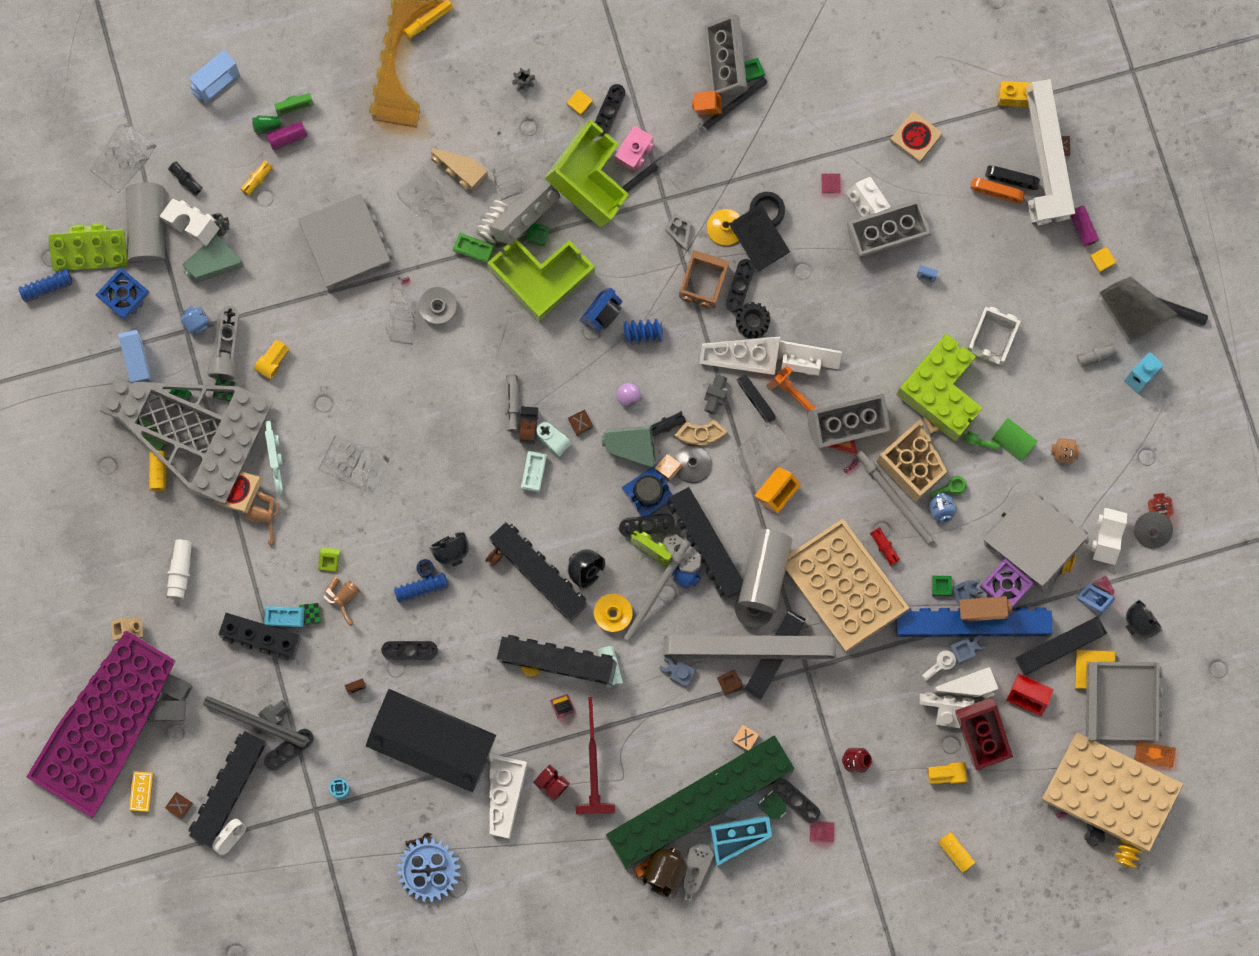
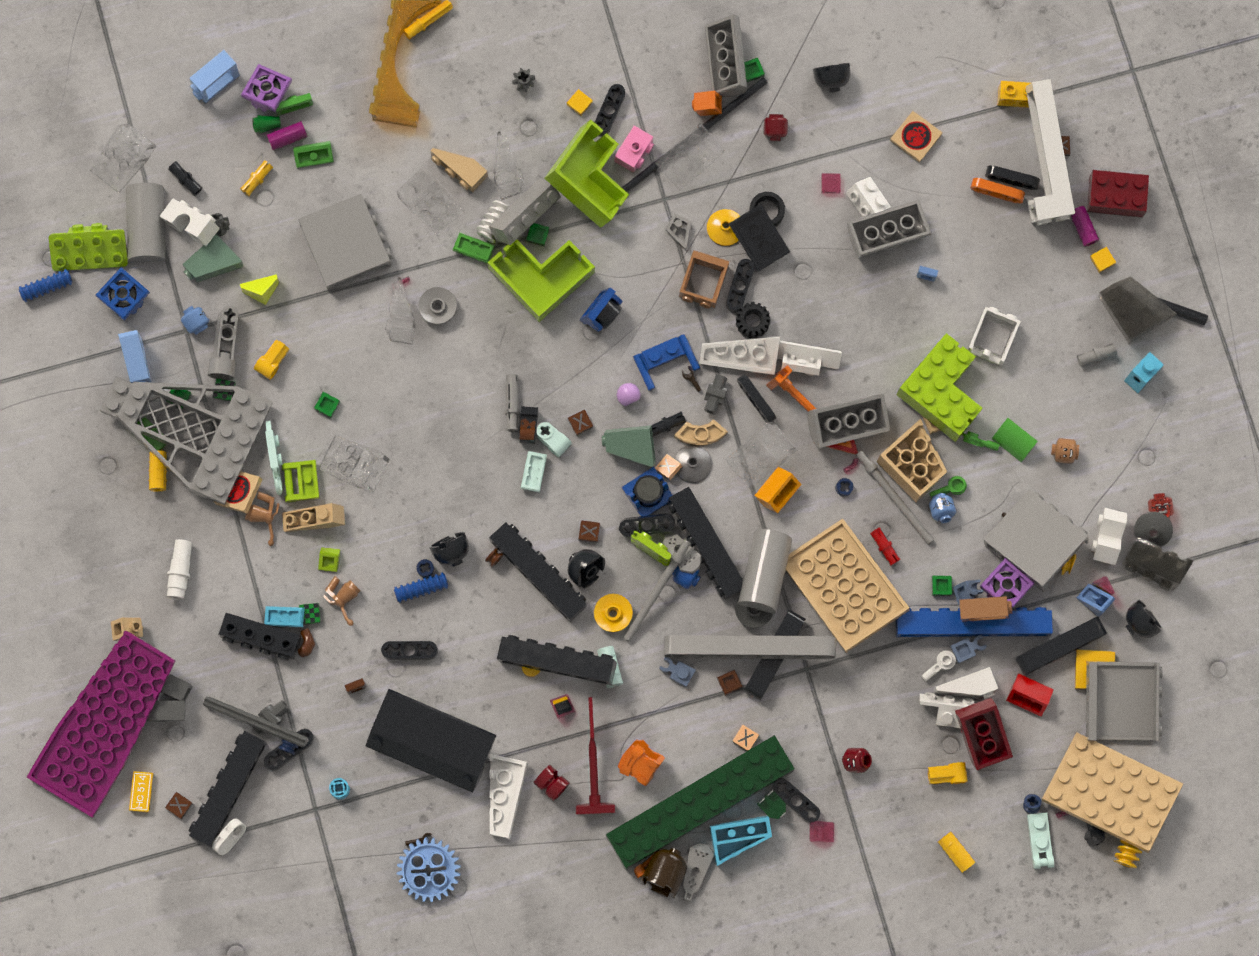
(261, 288): none -> neon yellow slope
(268, 90): none -> medium lavender piece
(288, 747): none -> dark blue bush
(306, 481): none -> lime plate
(308, 644): none -> reddish brown arm
(313, 154): none -> bright green slope
(314, 518): none -> tan slope
(327, 404): none -> green tile
(589, 531): none -> reddish brown tile
(640, 762): none -> orange piece
(643, 331): blue piece -> none
(663, 354): none -> blue plate
(690, 377): none -> dark brown hand
(775, 127): none -> dark red head
(832, 76): none -> black cylinder
(838, 486): none -> dark blue bush
(1032, 798): none -> dark blue bush
(1040, 840): none -> light aqua plate
(1117, 193): none -> dark red brick
(1154, 754): clear orange tile -> none
(1155, 564): none -> clear smoke wedge

